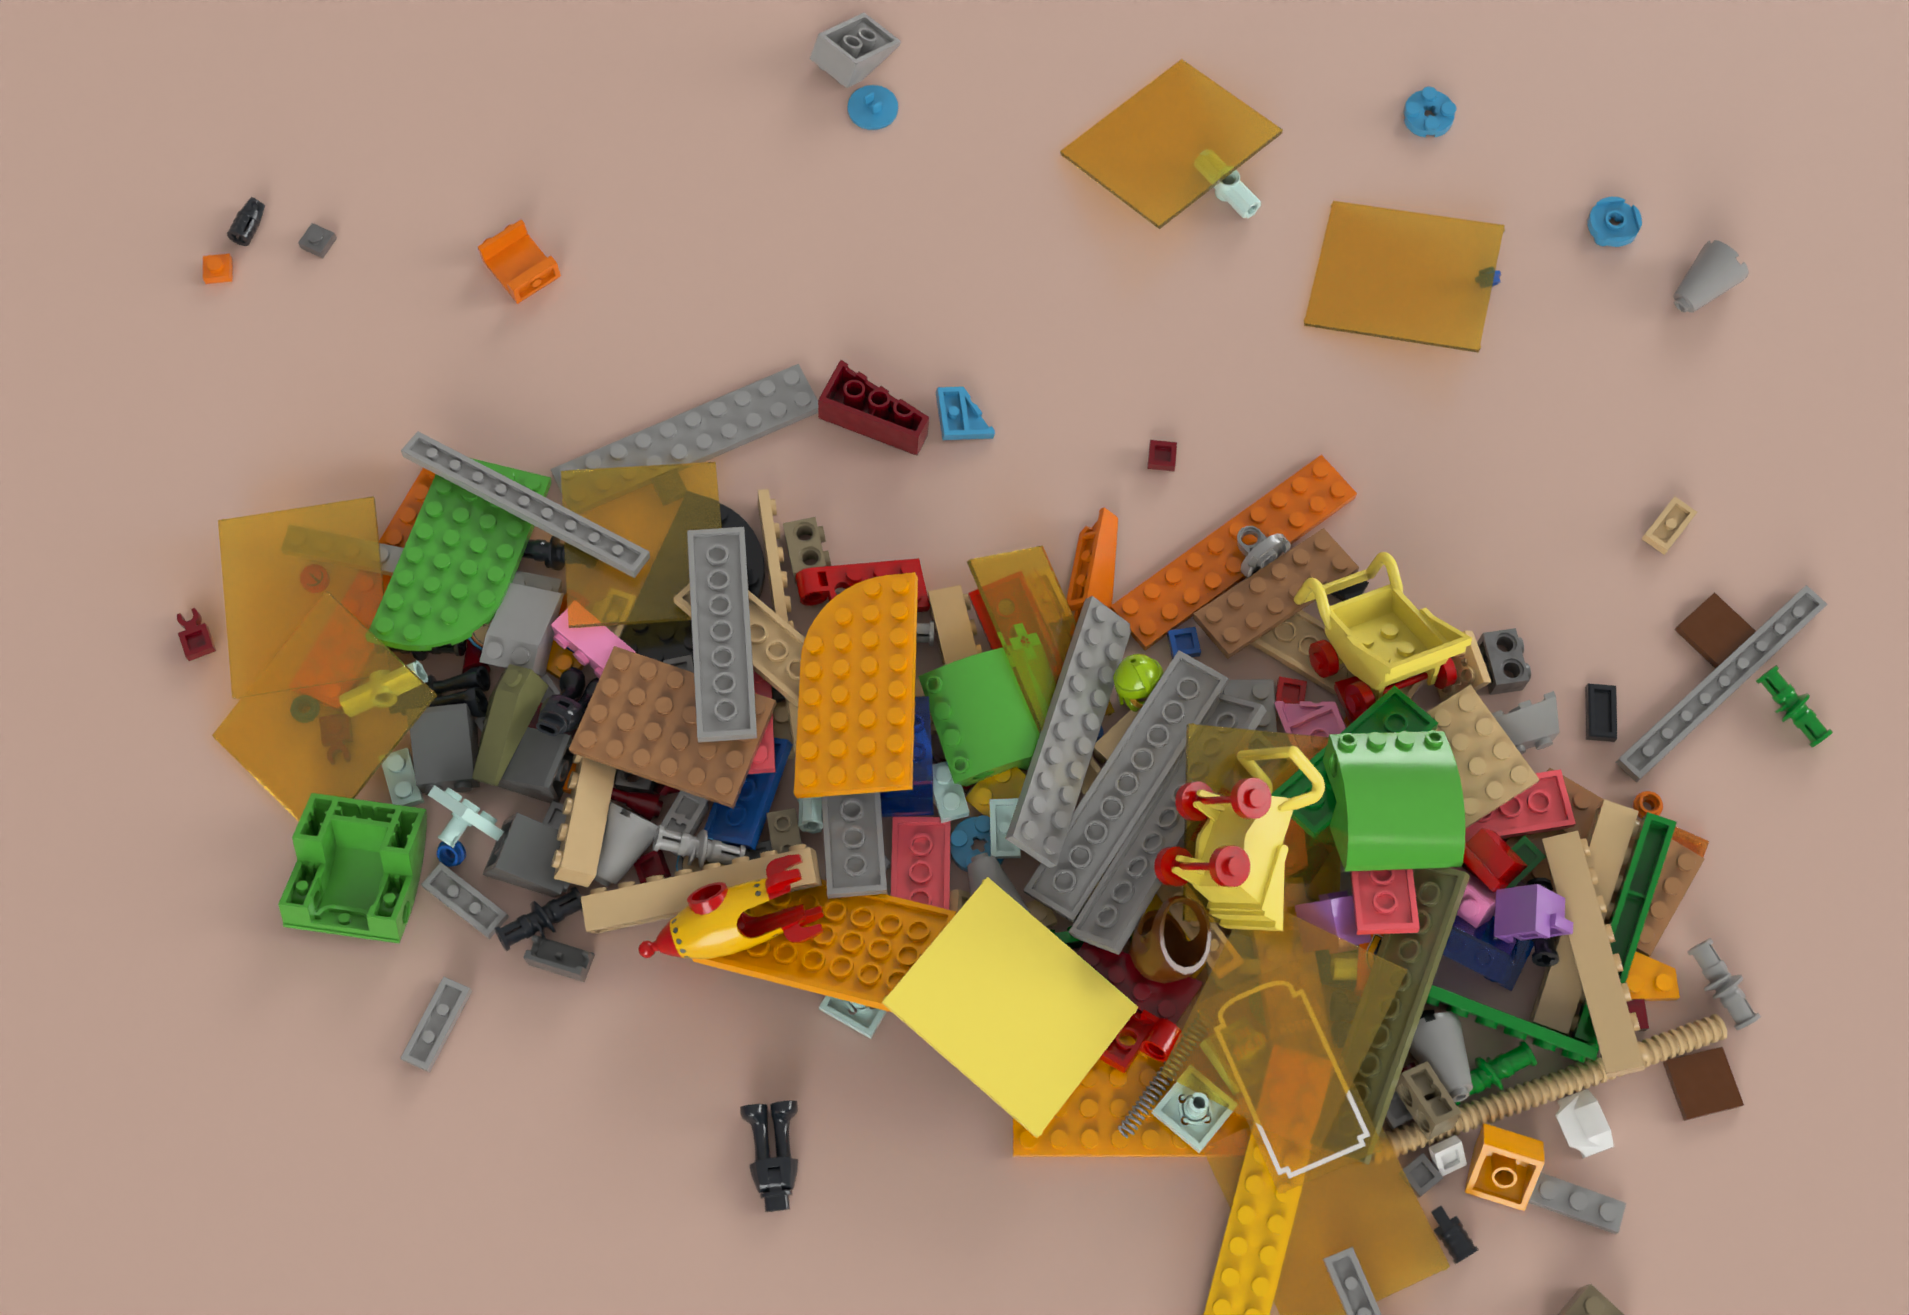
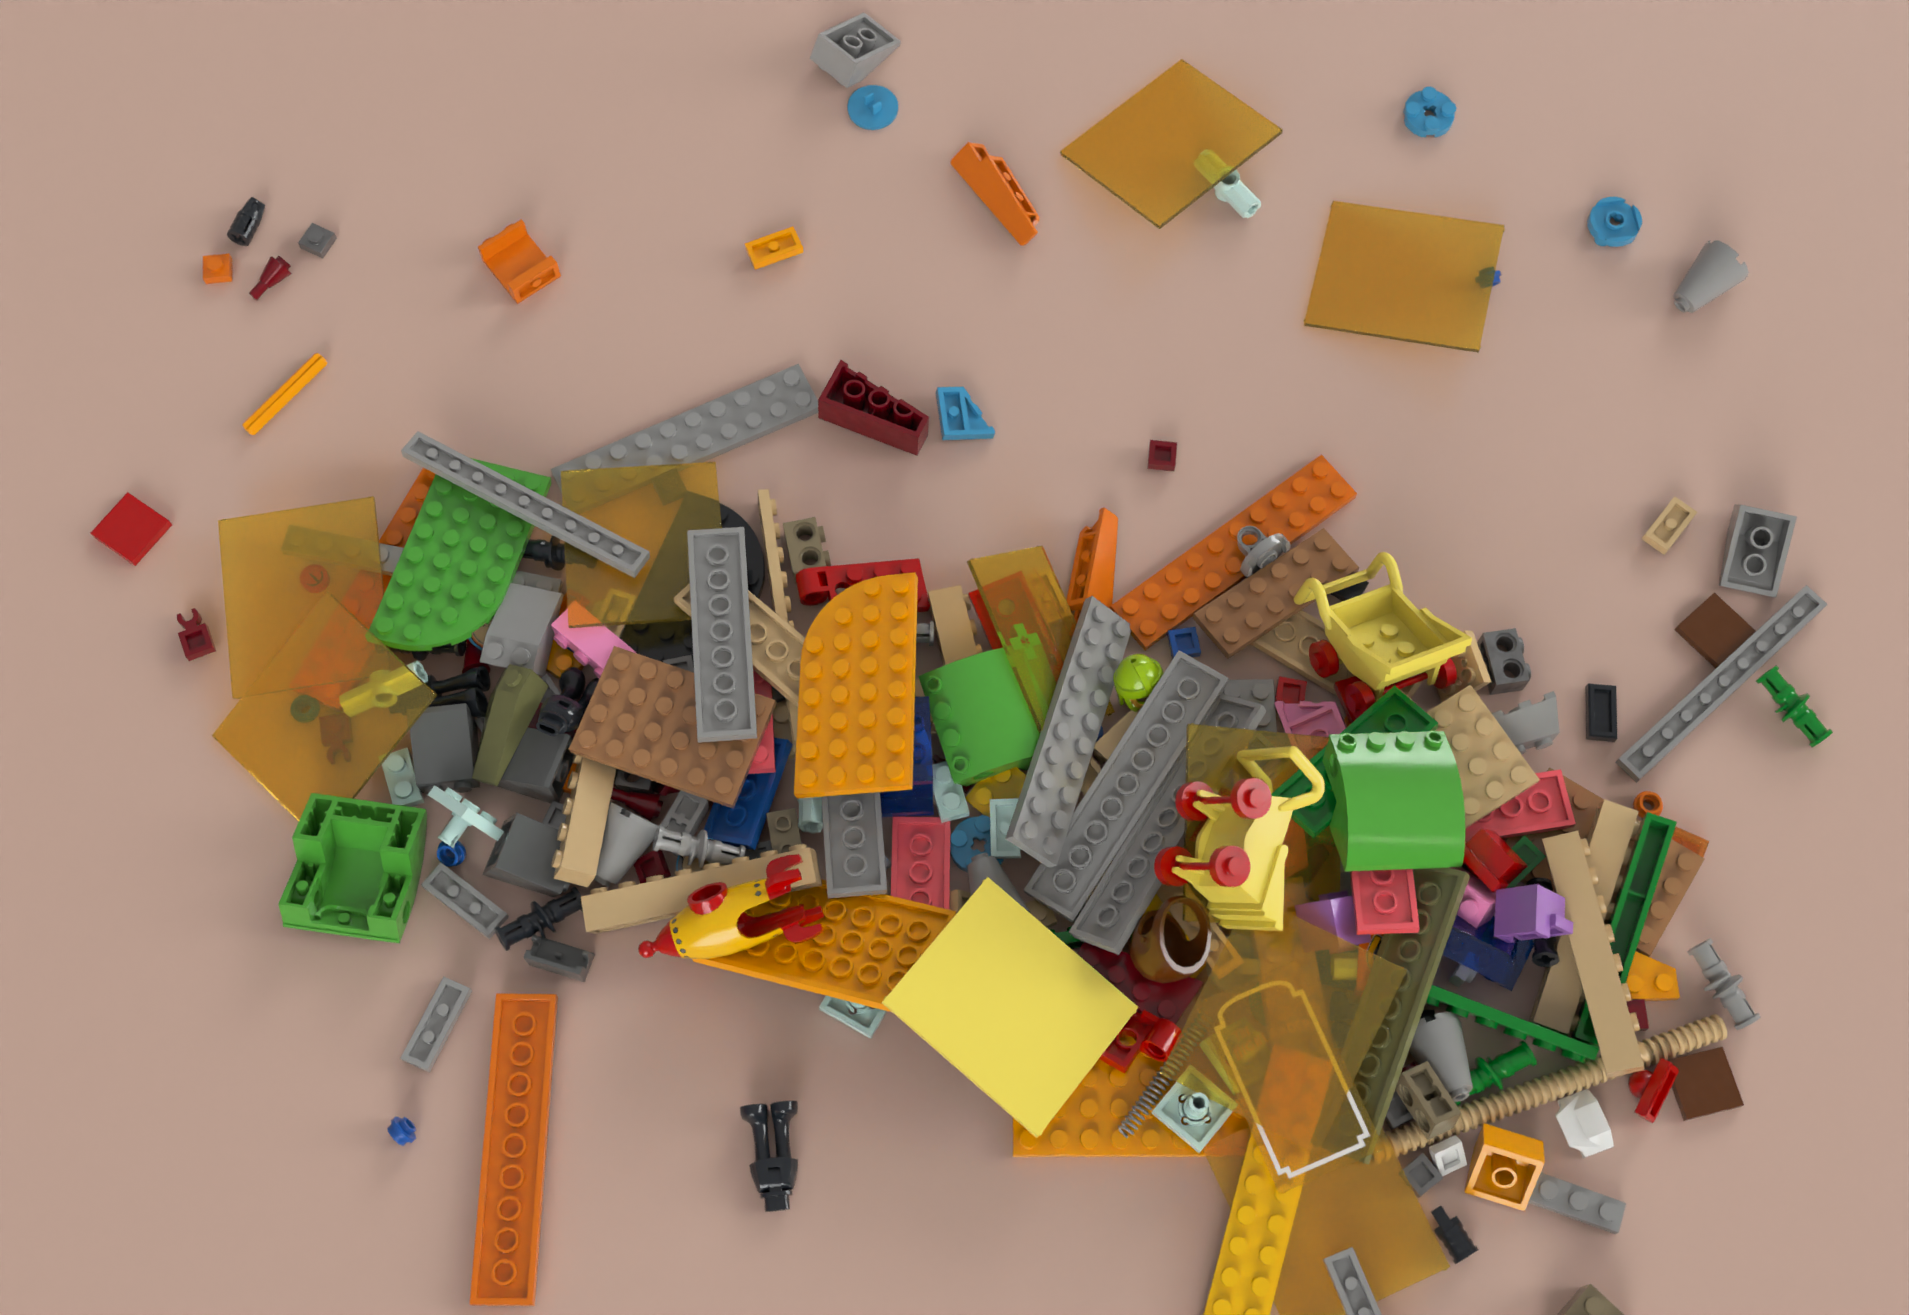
(131, 529): none -> red tile
(273, 273): none -> dark red cone
(284, 394): none -> light orange axle
(402, 1130): none -> blue plate
(514, 1151): none -> orange plate
(774, 247): none -> light orange plate
(998, 190): none -> orange wedge
(1461, 975): none -> white plate
(1652, 1088): none -> red tile
(1756, 550): none -> light grey slope

